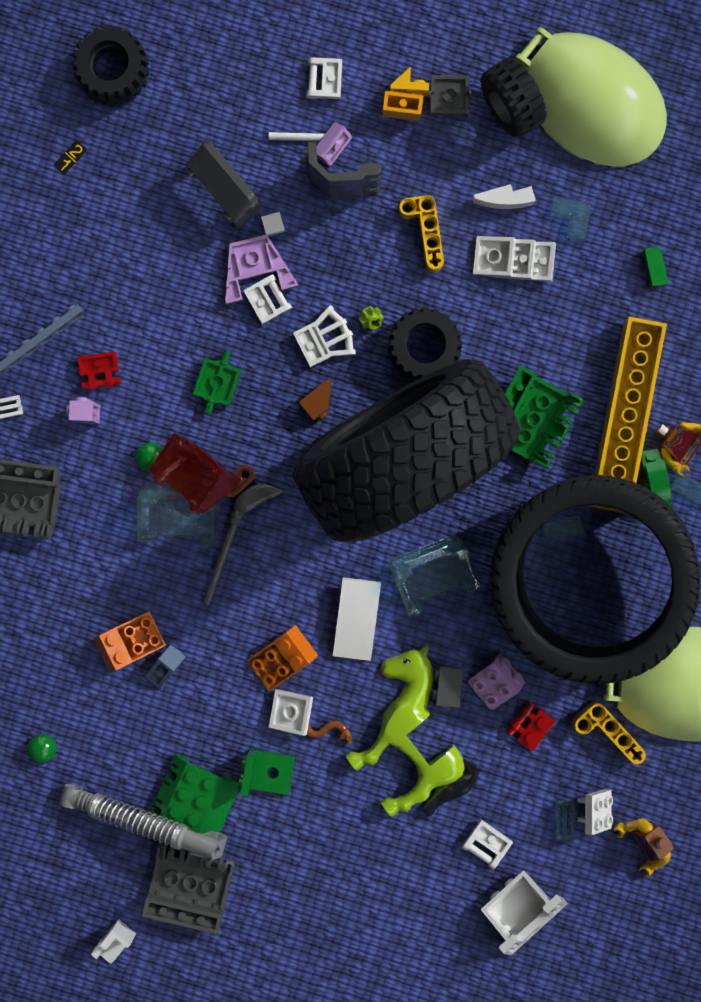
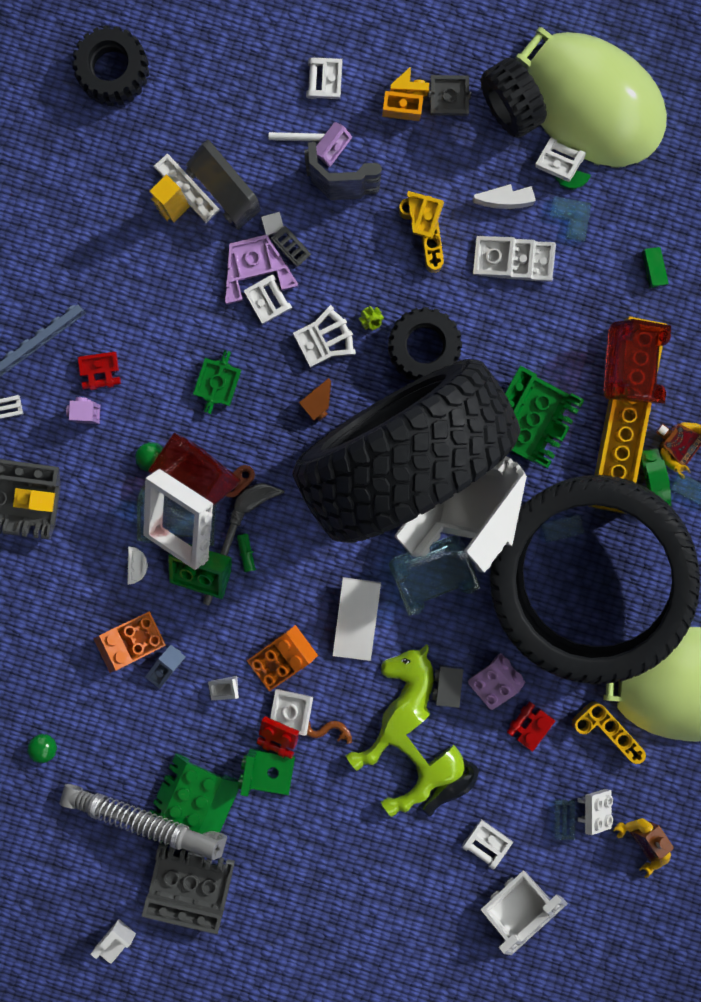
(34, 500): none -> yellow slope
(70, 157): black sticker -> none
(136, 565): none -> white tile
(162, 484): none -> white window
(169, 199): none -> yellow brick
(194, 195): none -> white tile
(206, 579): none -> green slope
(224, 688): none -> white slope
(246, 552): none -> green axle
(278, 733): none -> red plate
(296, 262): none -> dark grey slope
(424, 213): none -> yellow wing
(481, 511): none -> white windscreen
(557, 164): none -> white plate
(577, 181): none -> green tile
(634, 361): none -> clear red windscreen

